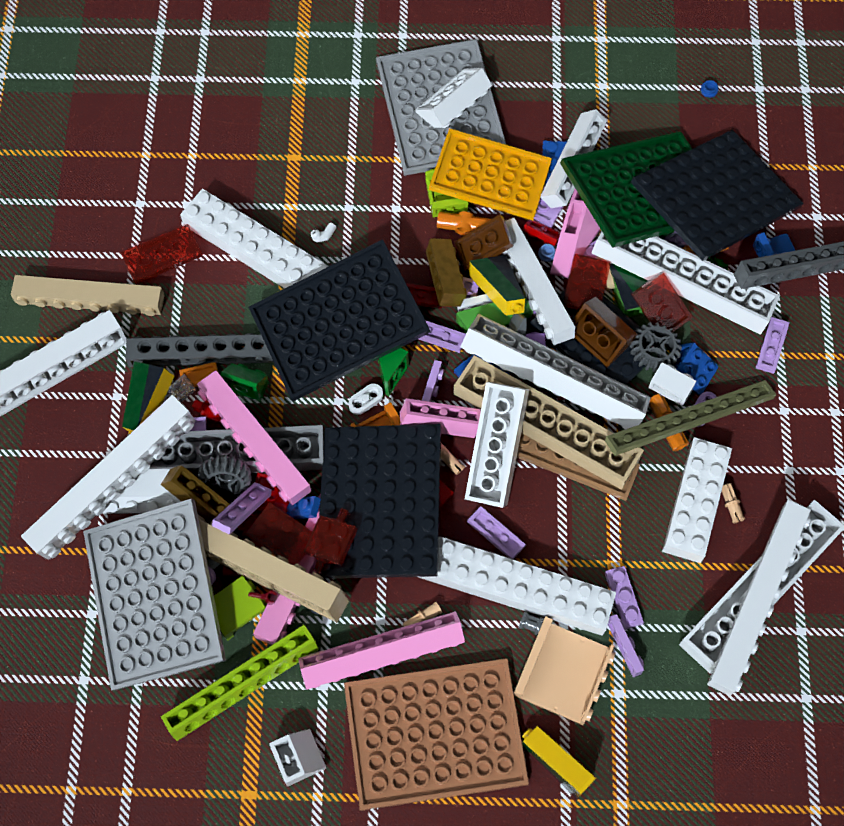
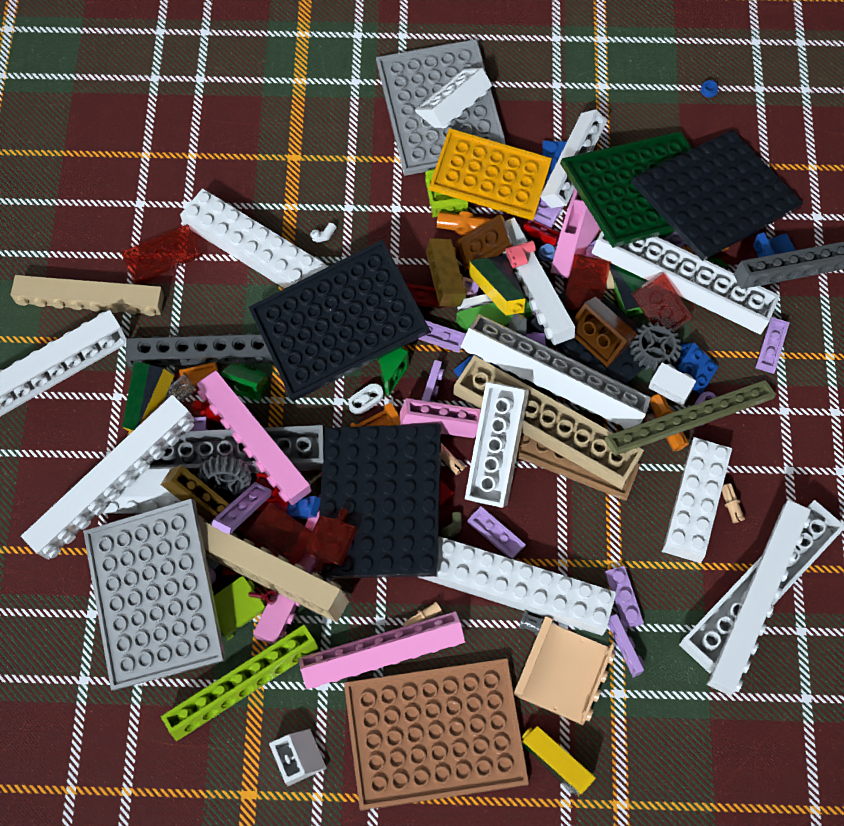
(453, 528): none -> olive arm
(517, 253): none -> coral piece

